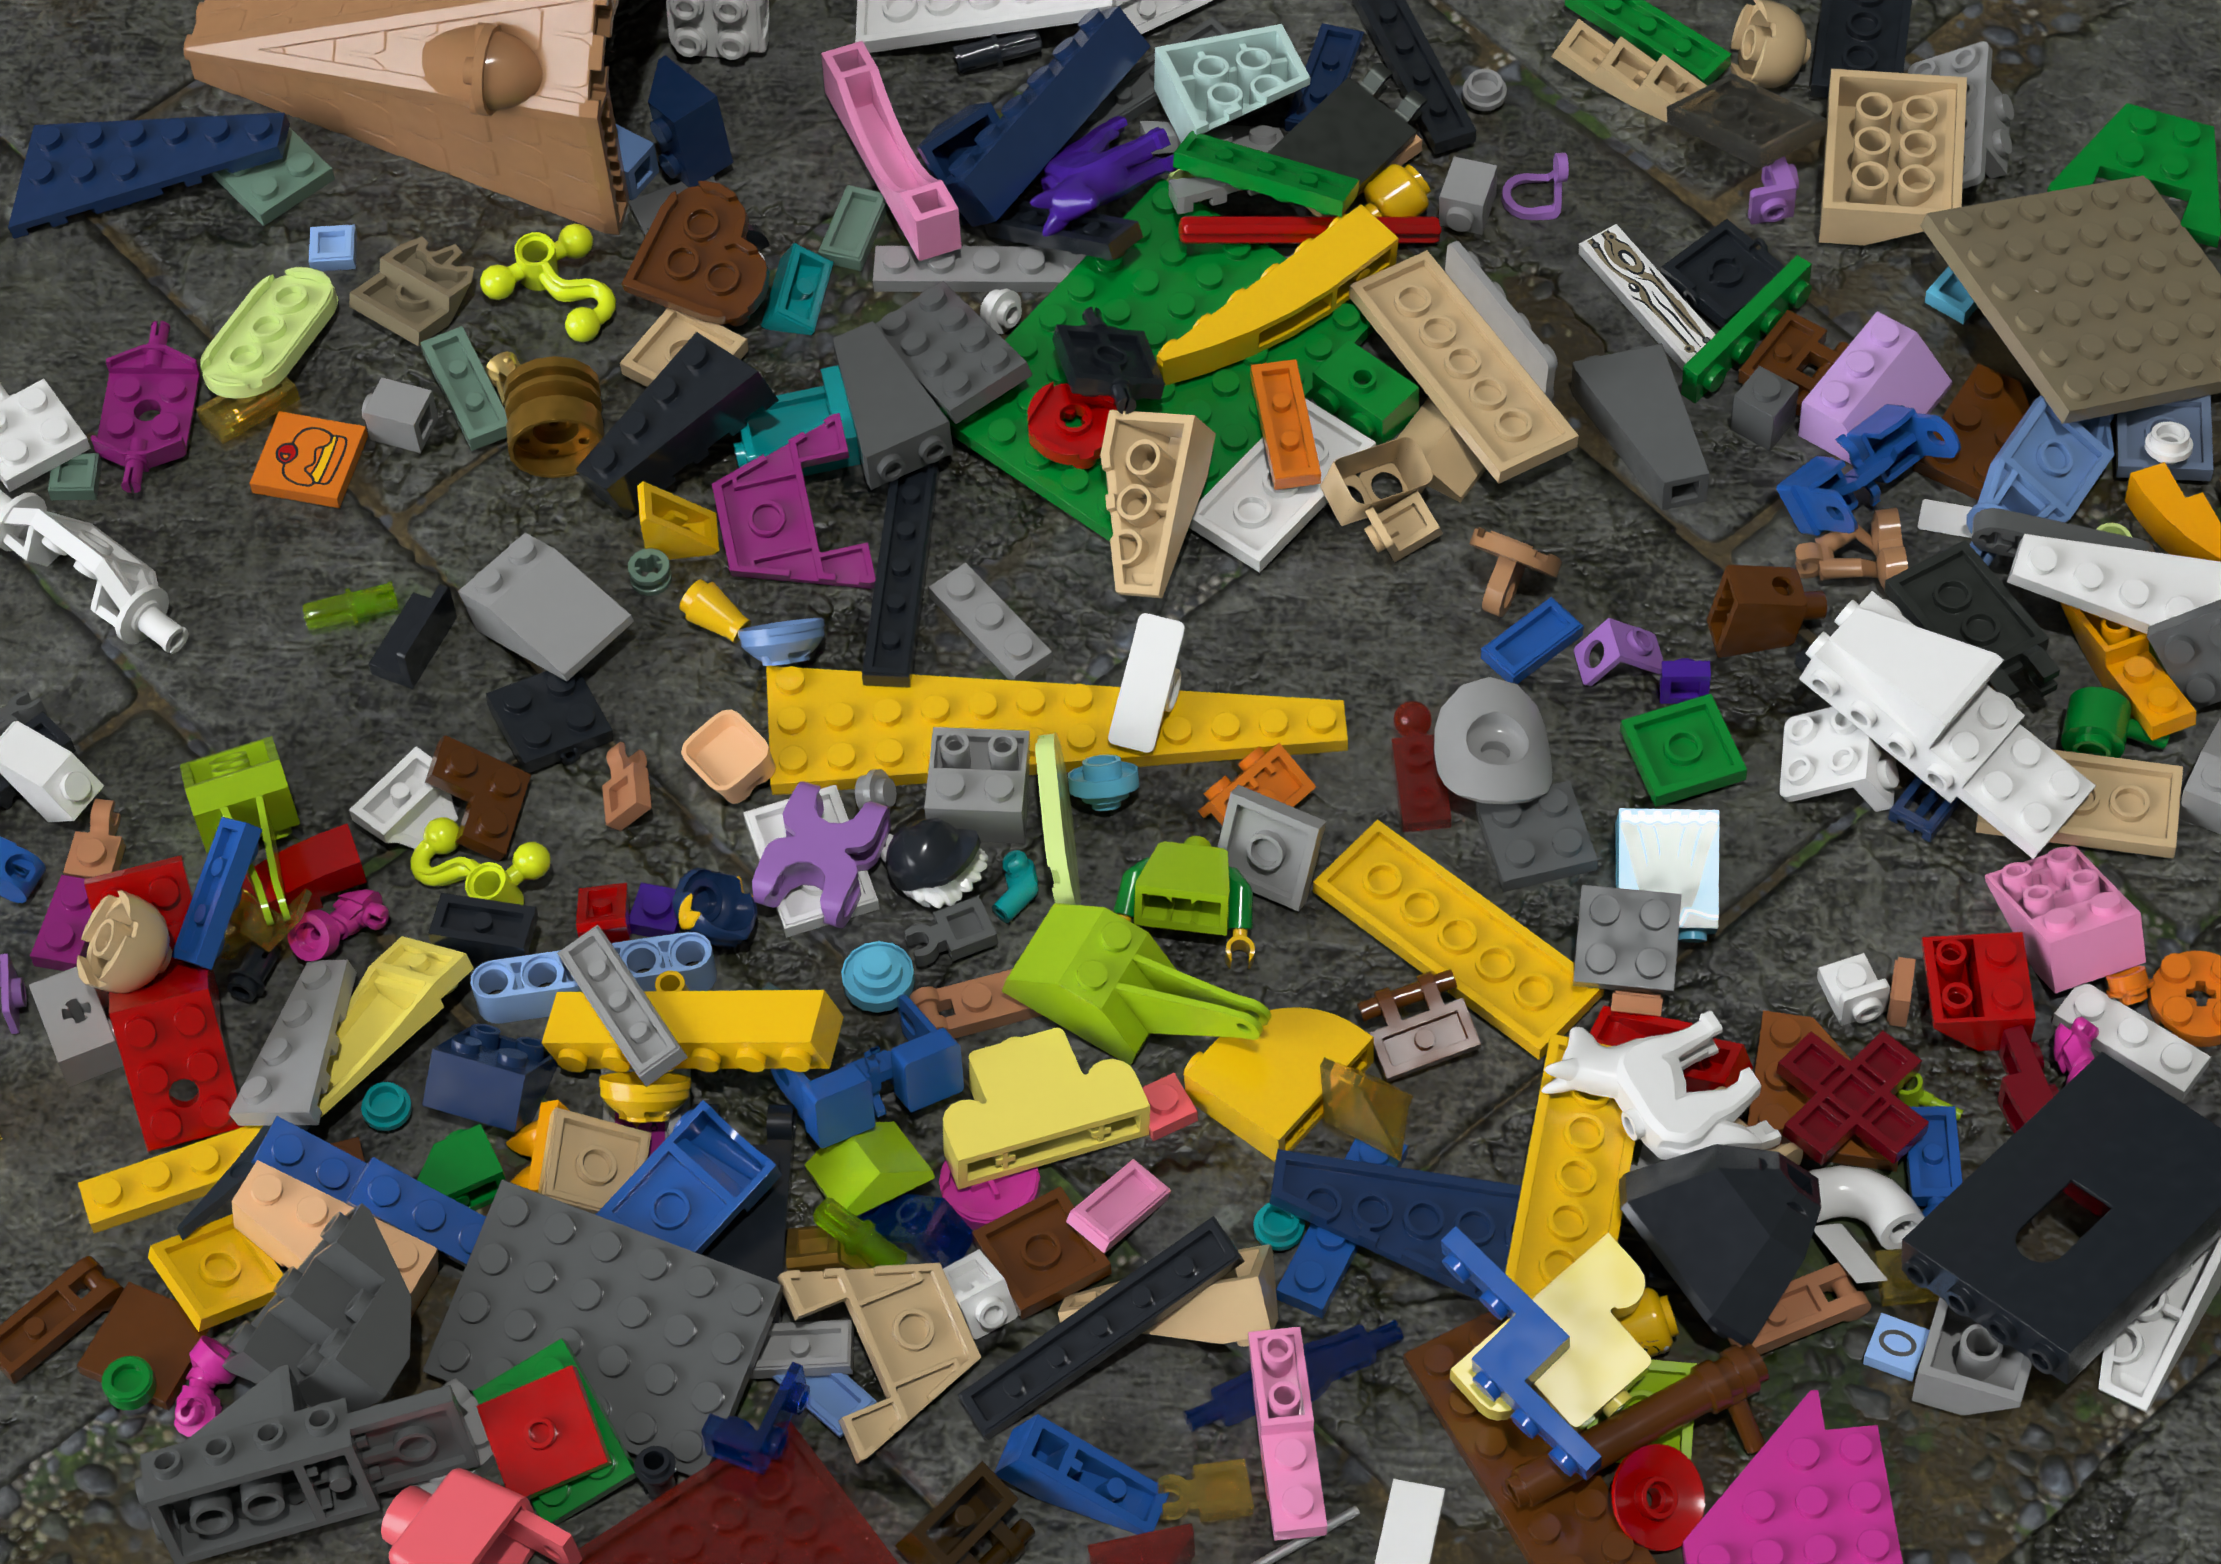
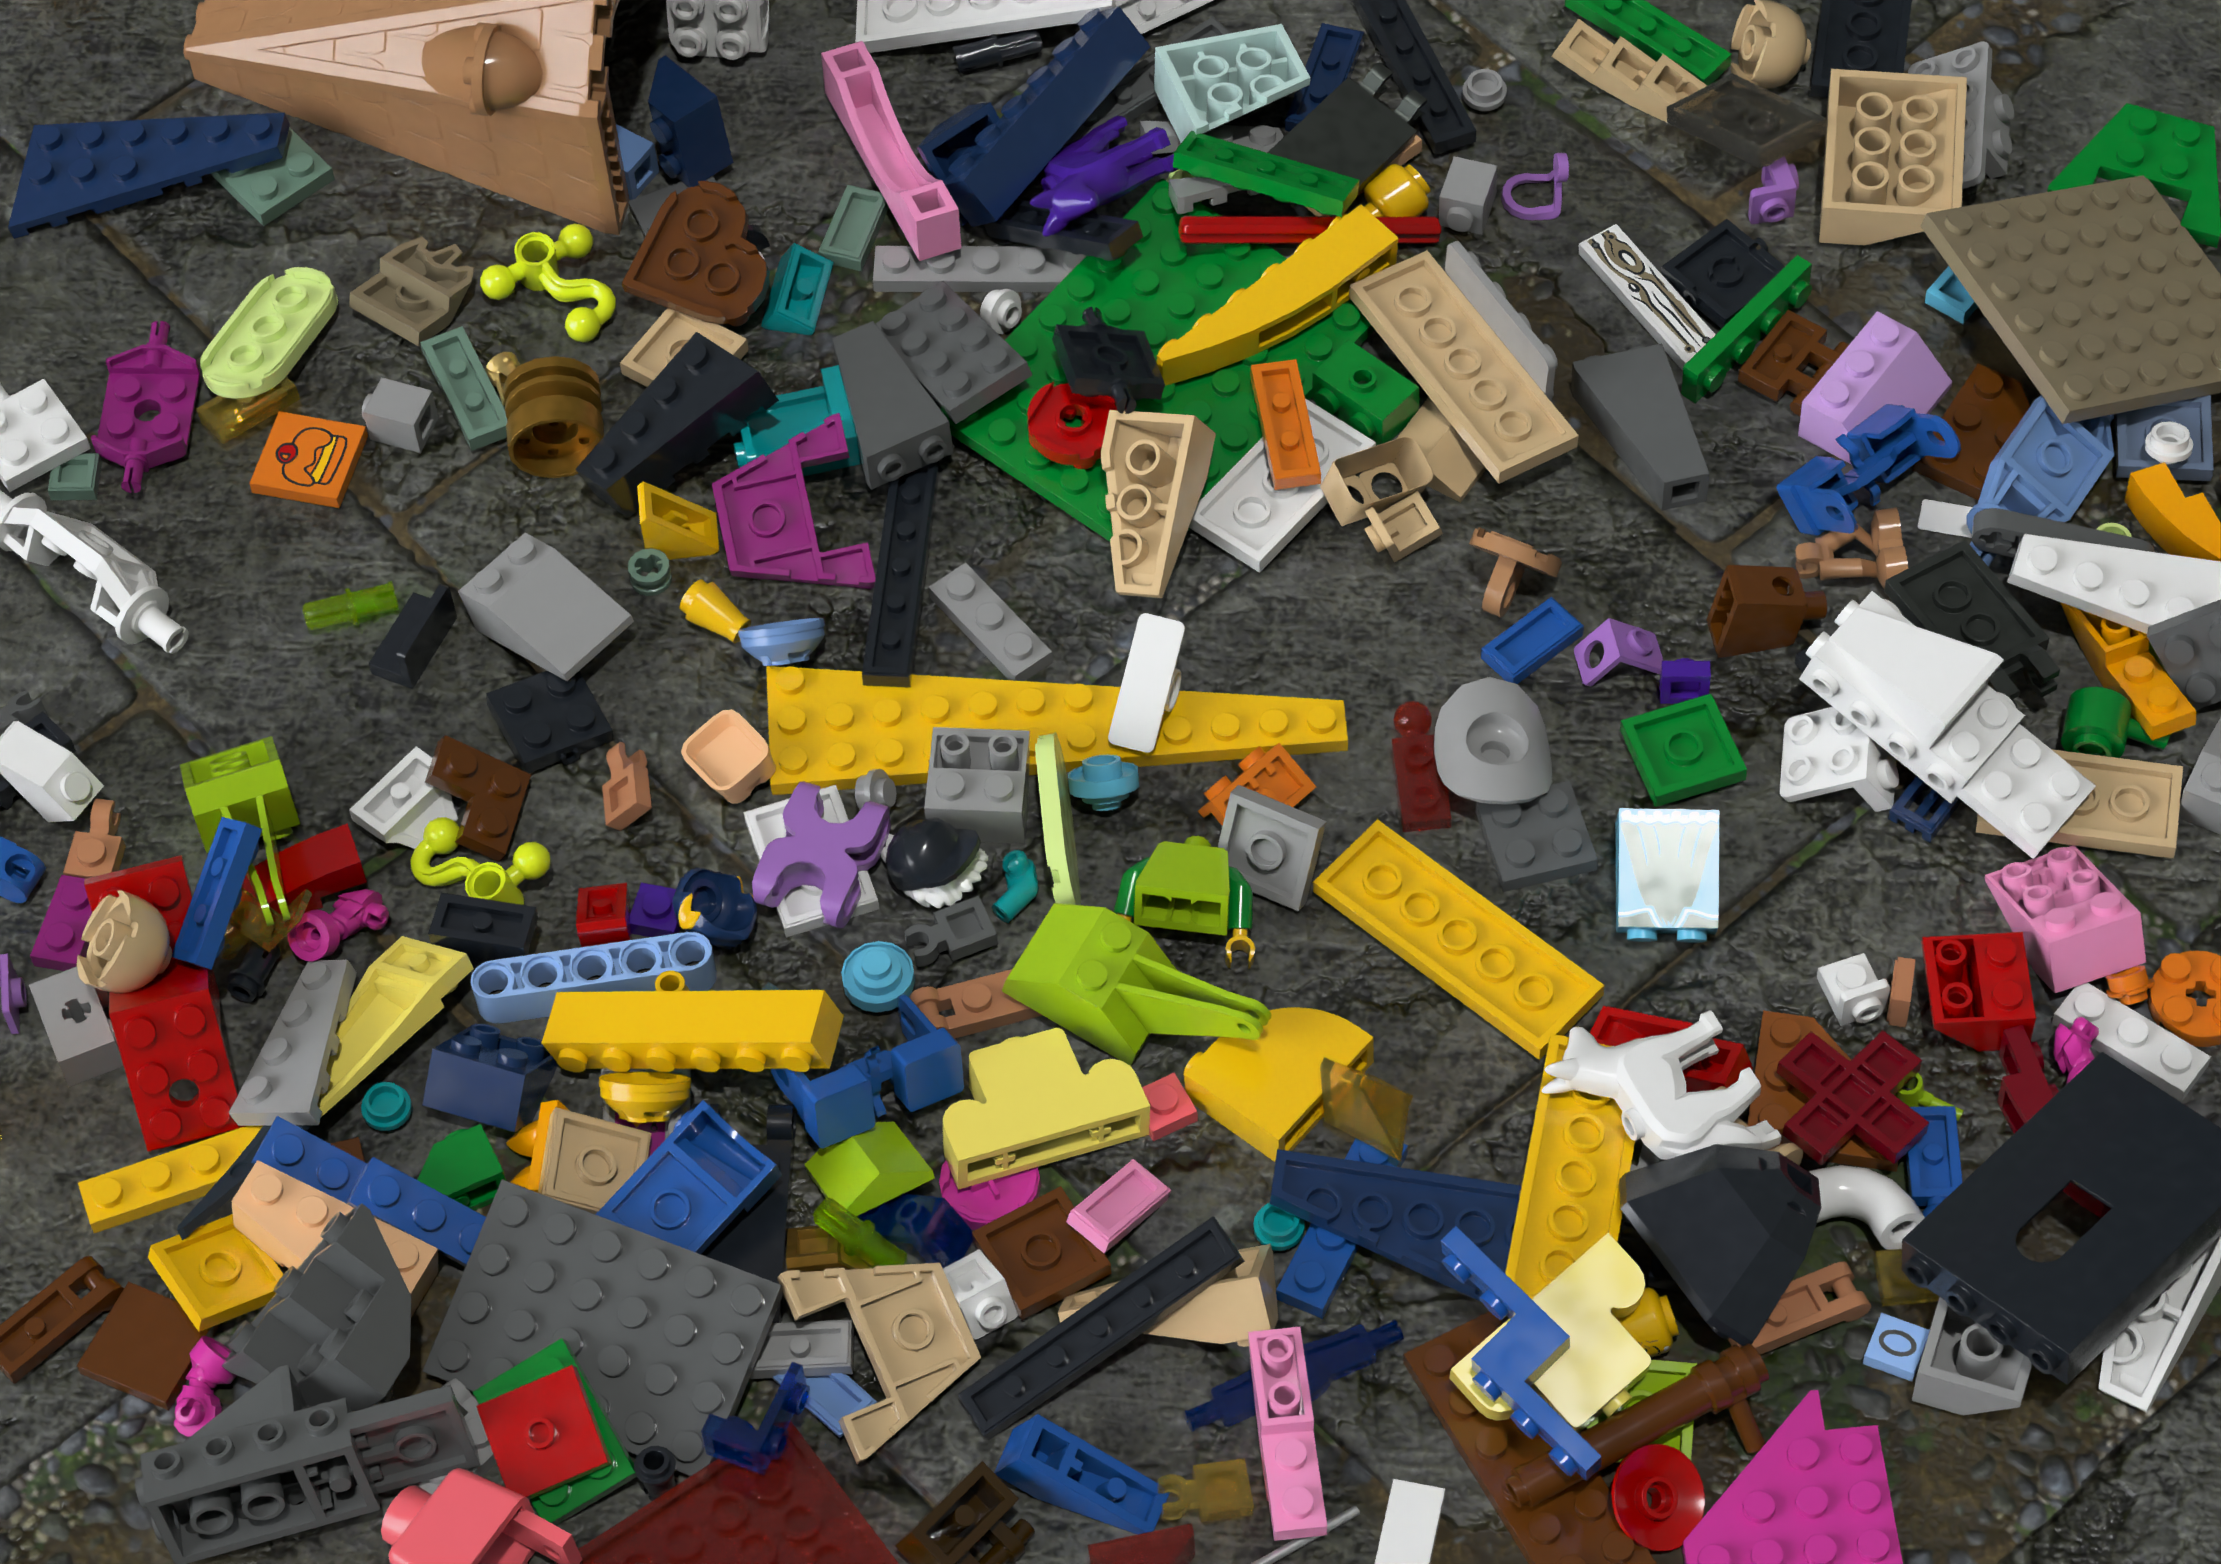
(129, 1383): green tile -> none
(333, 247): light blue tile -> none
(622, 1005): light grey tile -> none
(1423, 1038): plate -> none
(1627, 940): plate -> none
(1637, 1002): nougat tile -> none
(1764, 408): dark grey brick -> none
(1849, 1253): white sticker -> none

